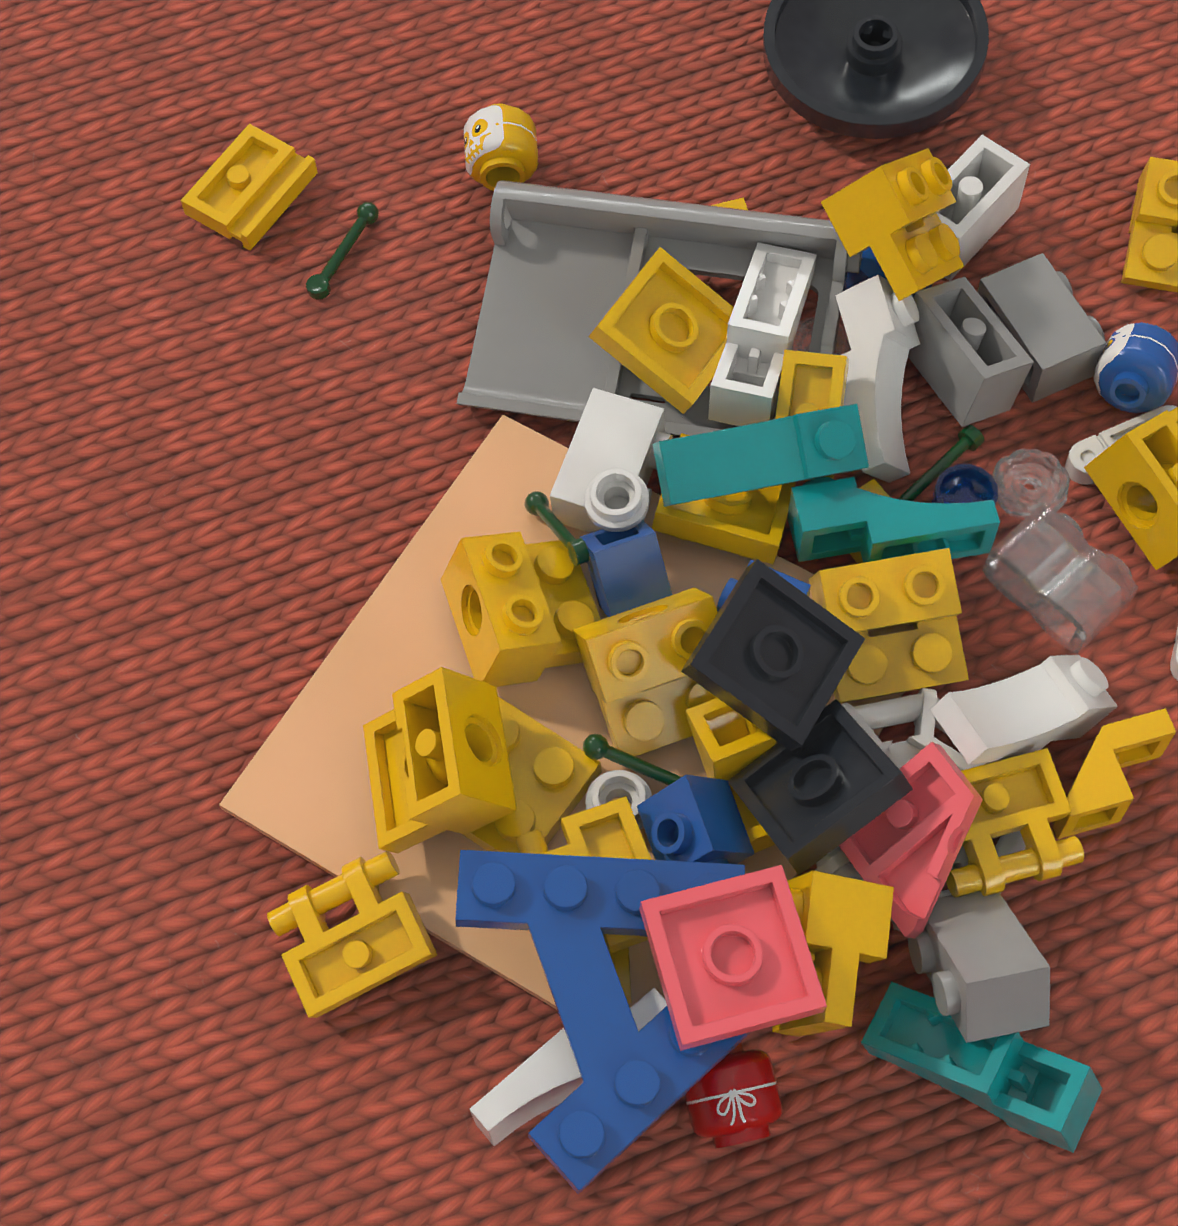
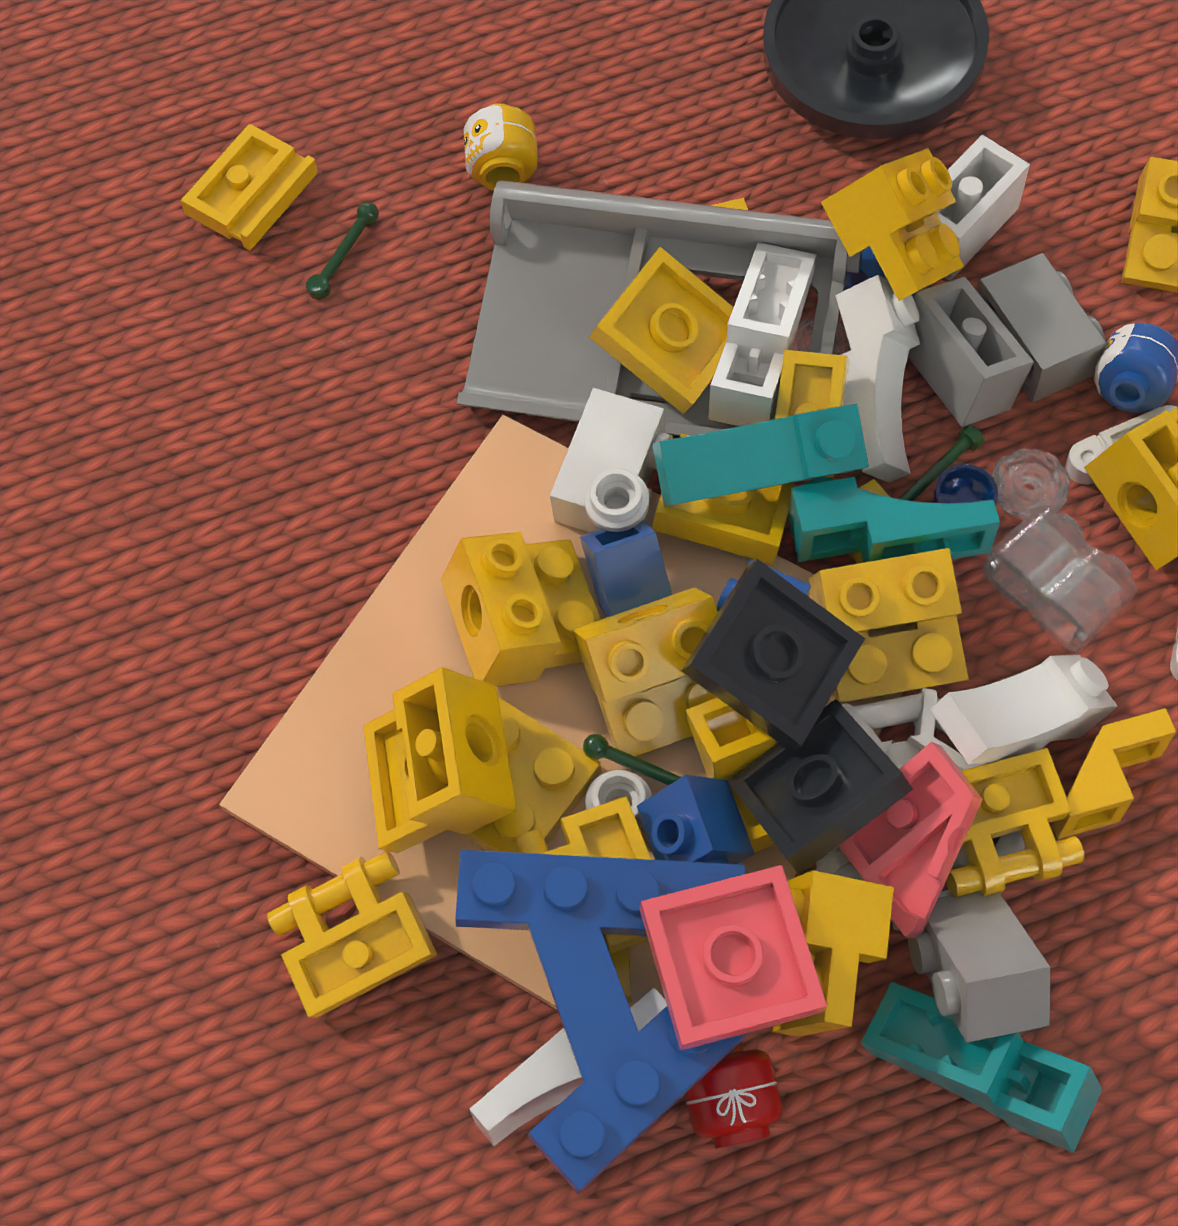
(537, 504): dark green hinge -> none

